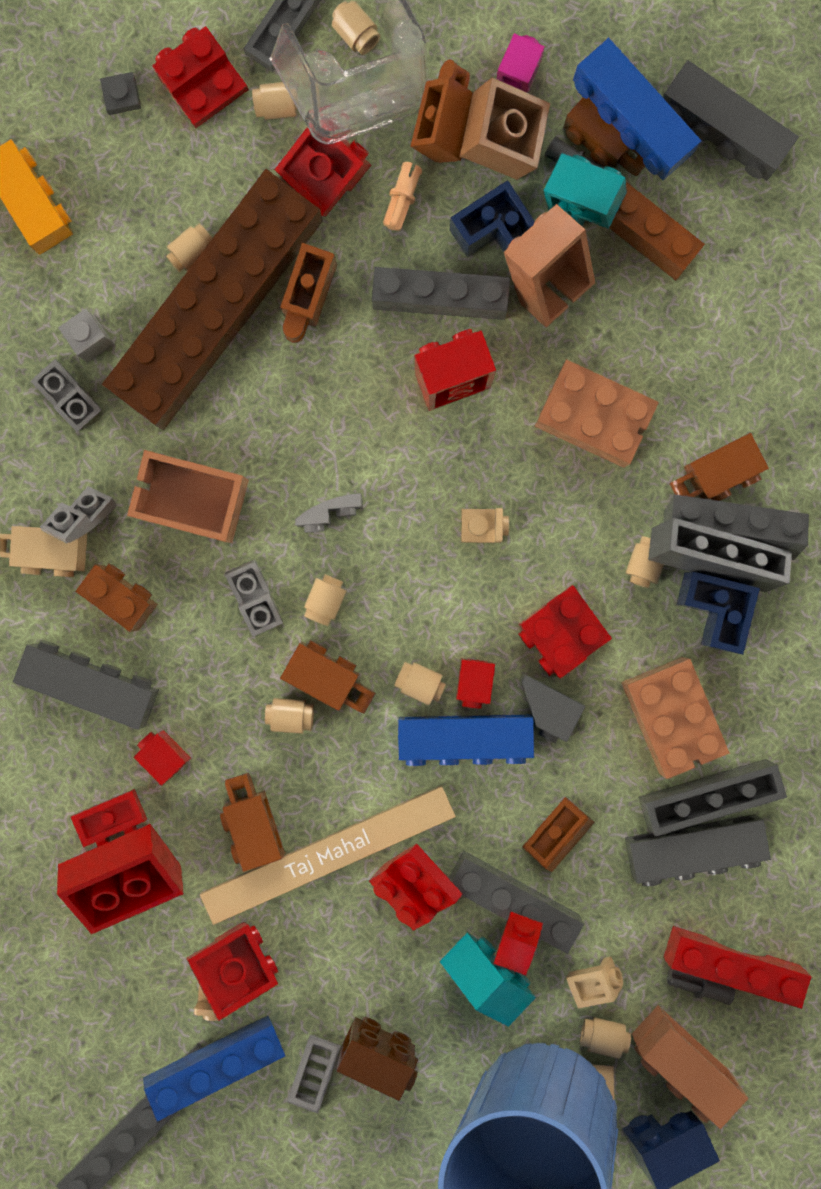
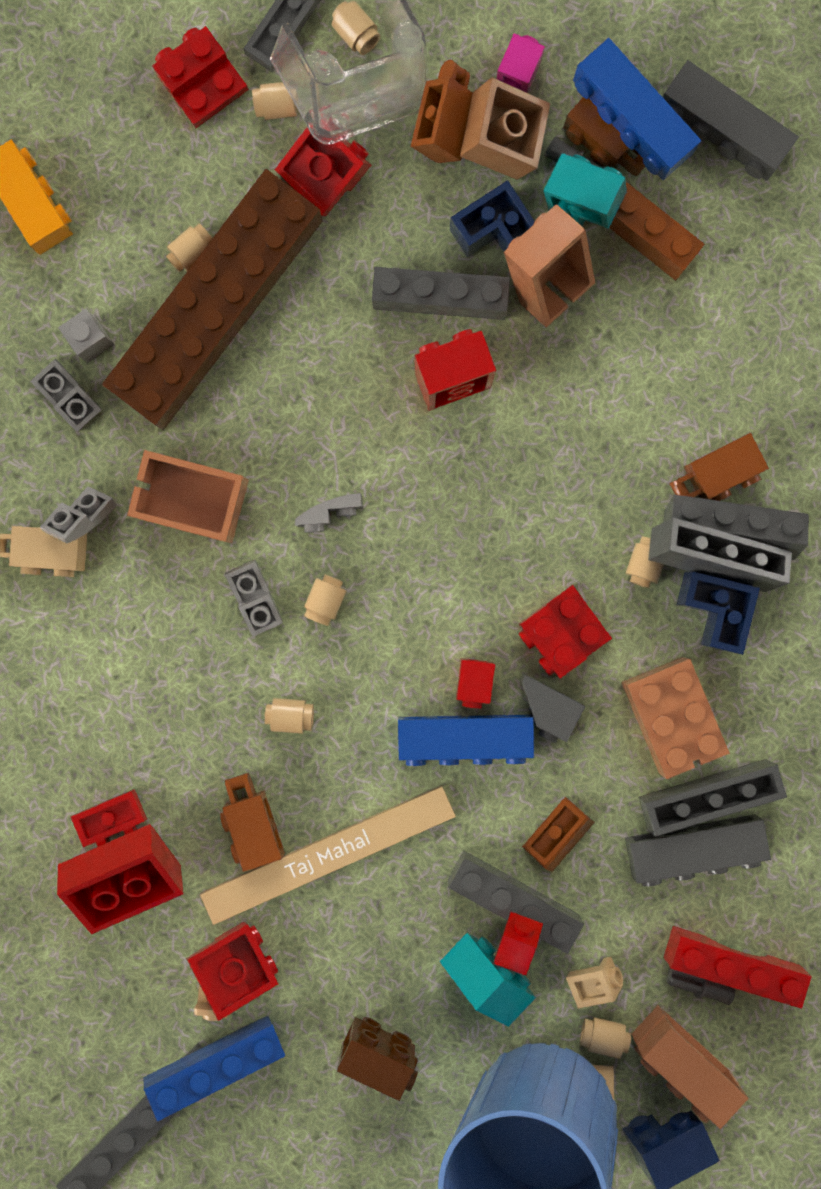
(86, 685): dark grey brick -> none
(116, 597): dark orange brick -> none
(120, 93): dark grey plate -> none
(161, 756): red brick -> none
(303, 1100): light grey slope -> none
(307, 290): dark orange brick -> none
(325, 677): dark orange brick -> none
(402, 196): light nougat axle -> none
(414, 887): red plate -> none
(420, 683): tan brick -> none
(483, 525): tan bracket -> none
(596, 414): nougat piece -> none

